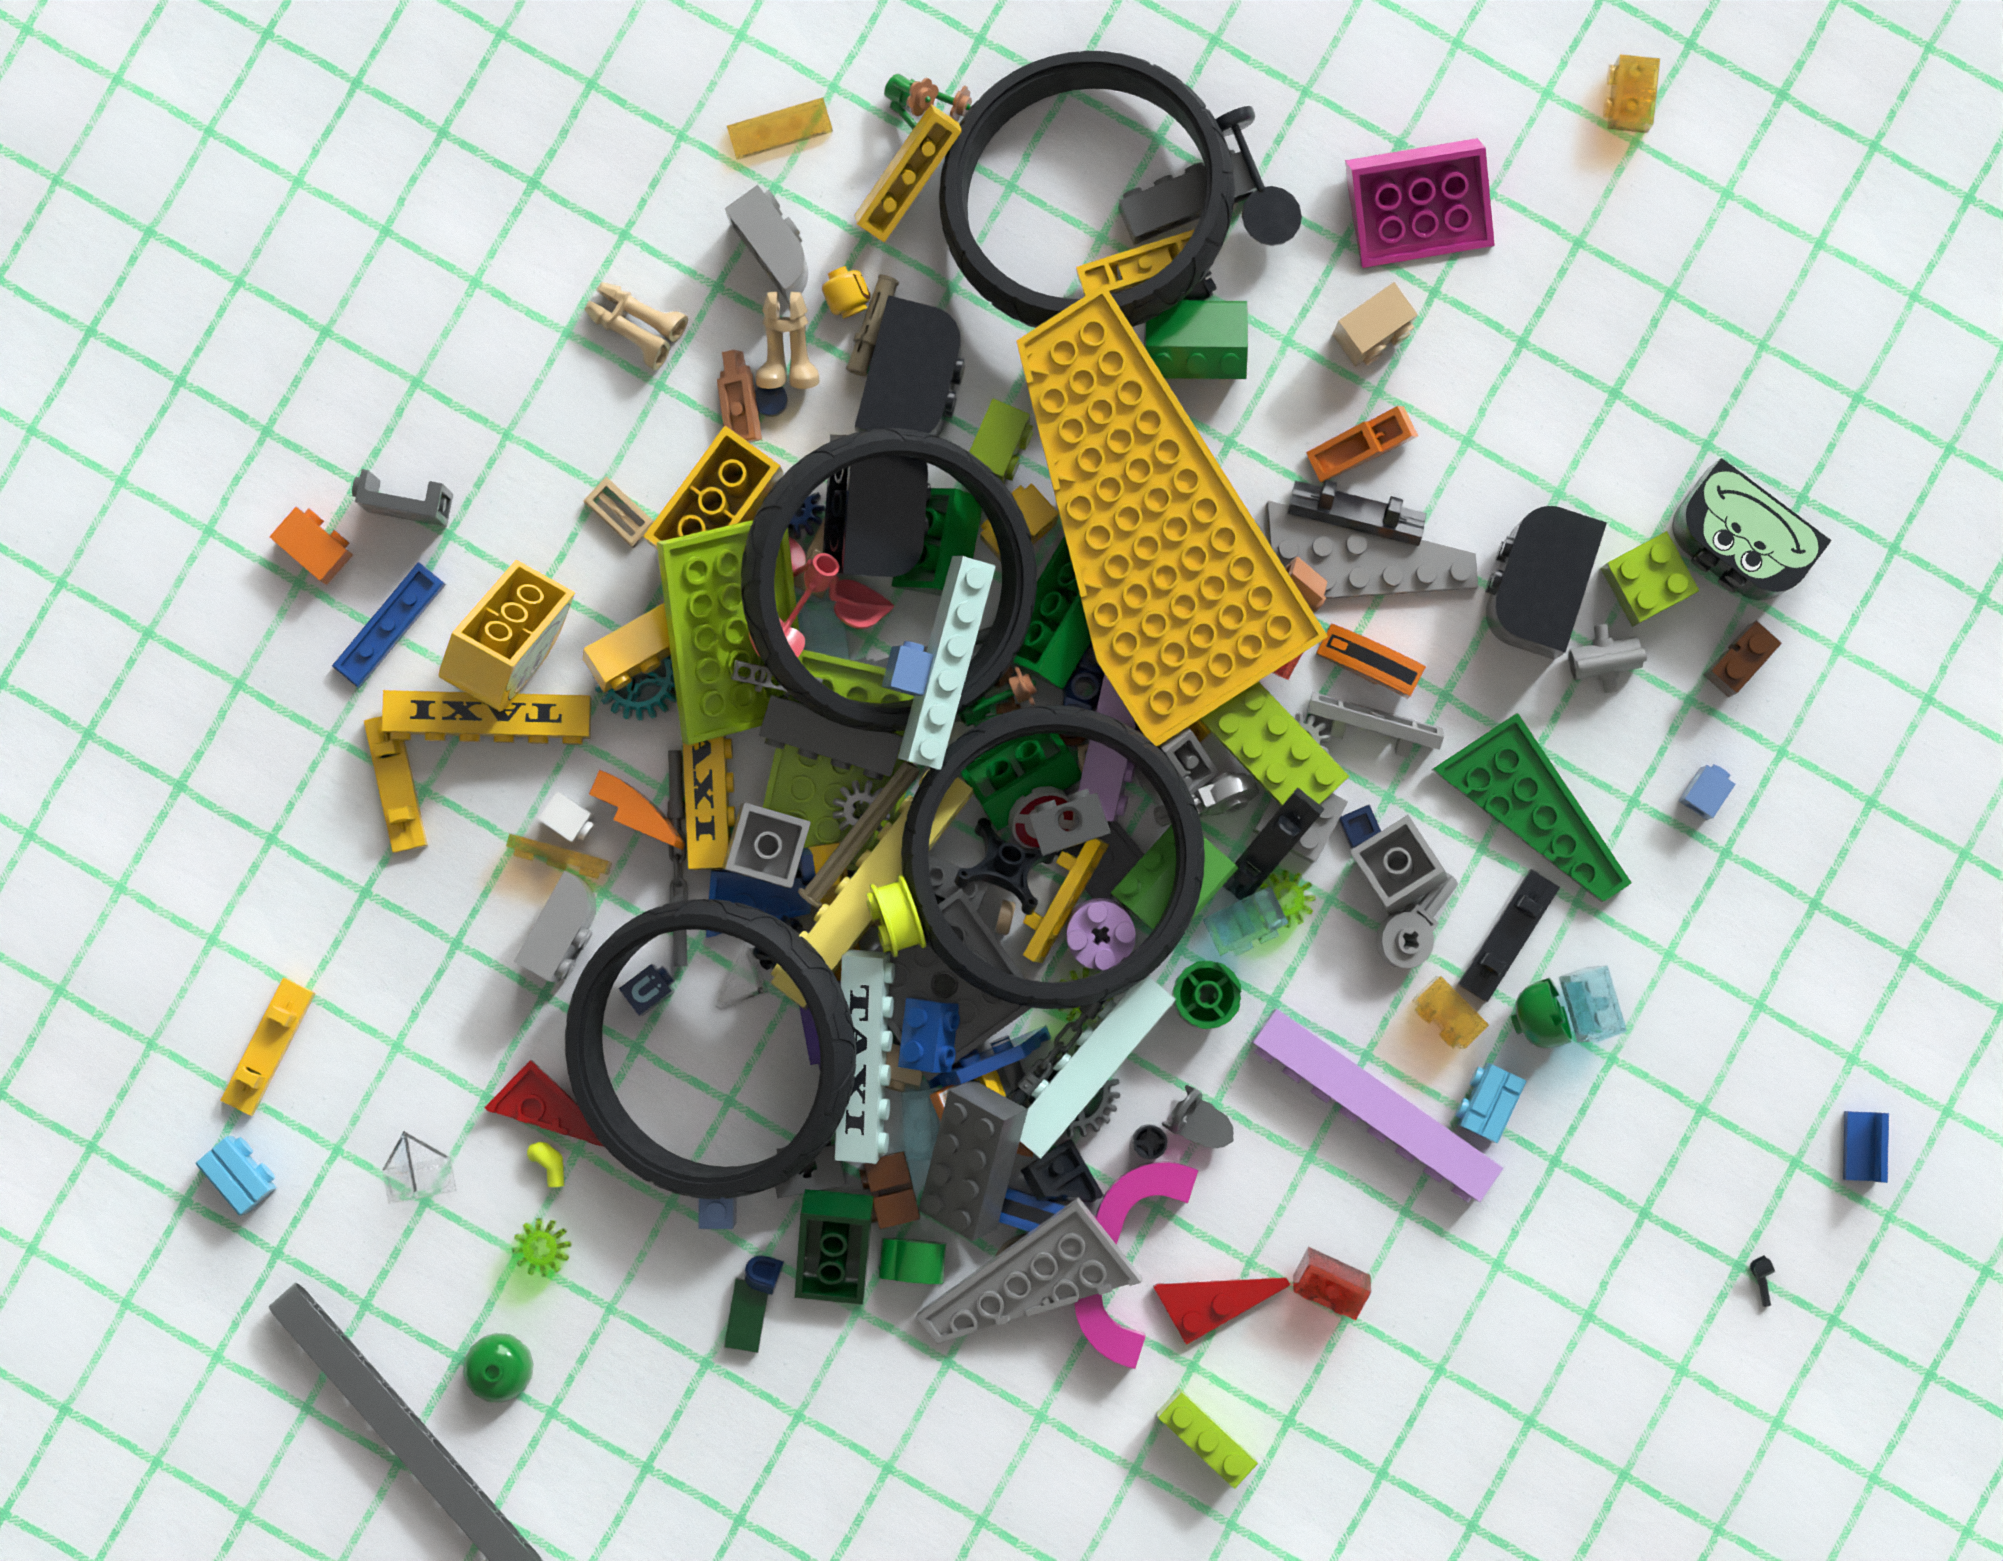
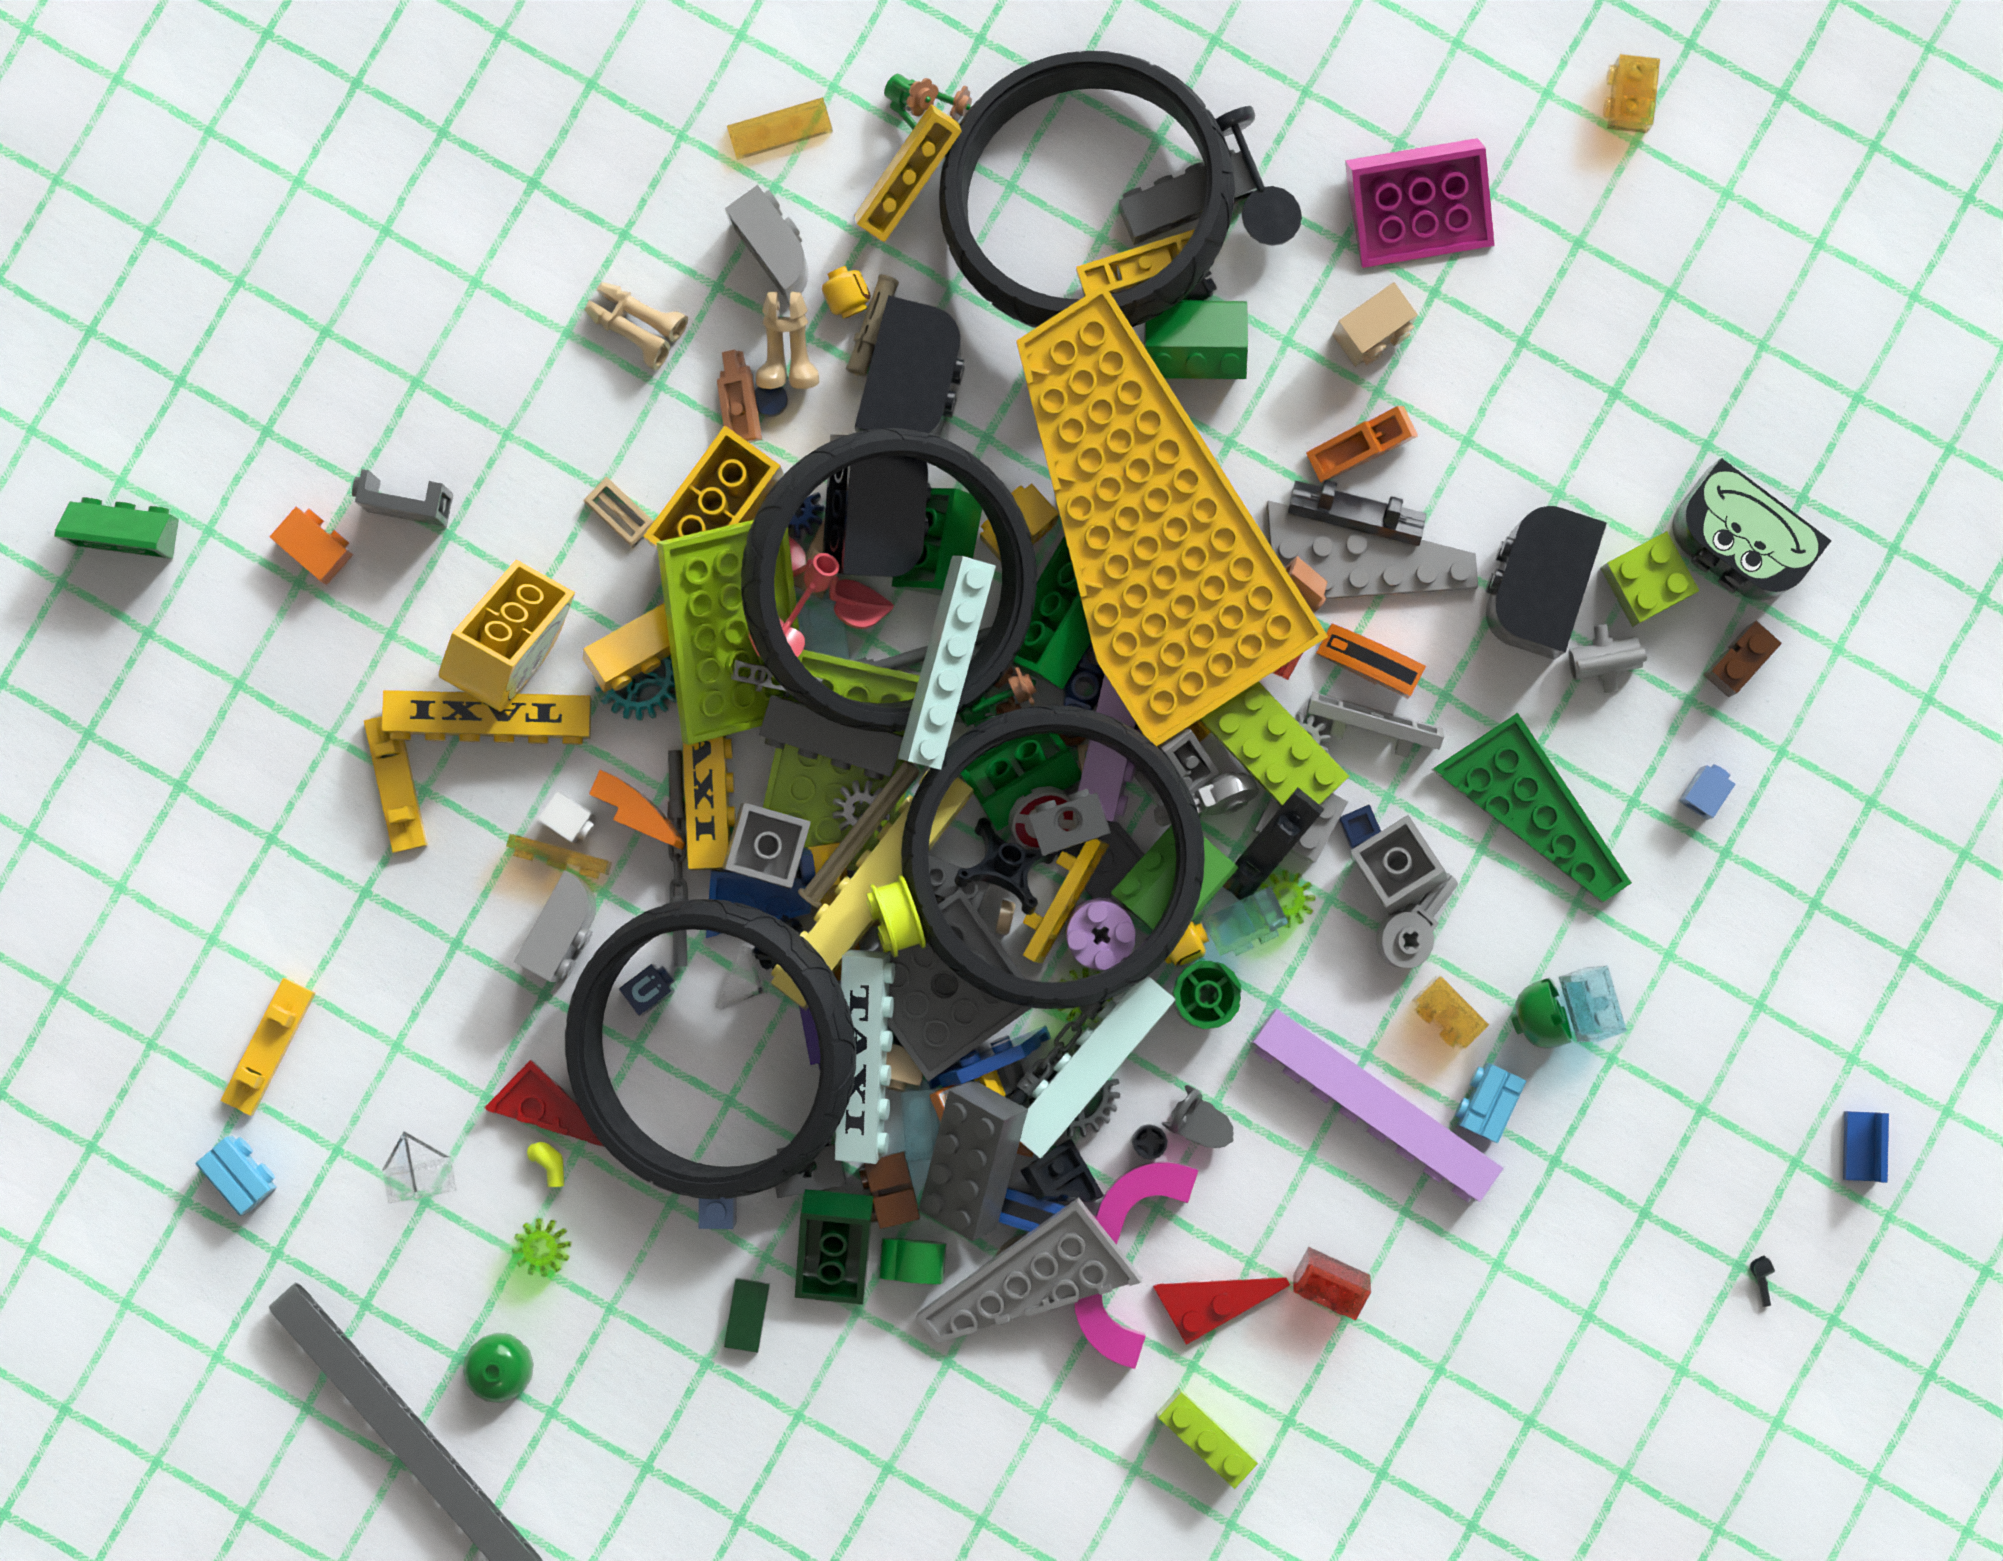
(118, 528): none -> slope
(388, 625): blue tile -> none
(763, 1273): dark blue tile -> none
(908, 669): medium blue brick -> none
(928, 1035): blue bracket -> none
(1001, 437): lime brick -> none
(1190, 946): none -> yellow head
(1508, 935): black hinge -> none

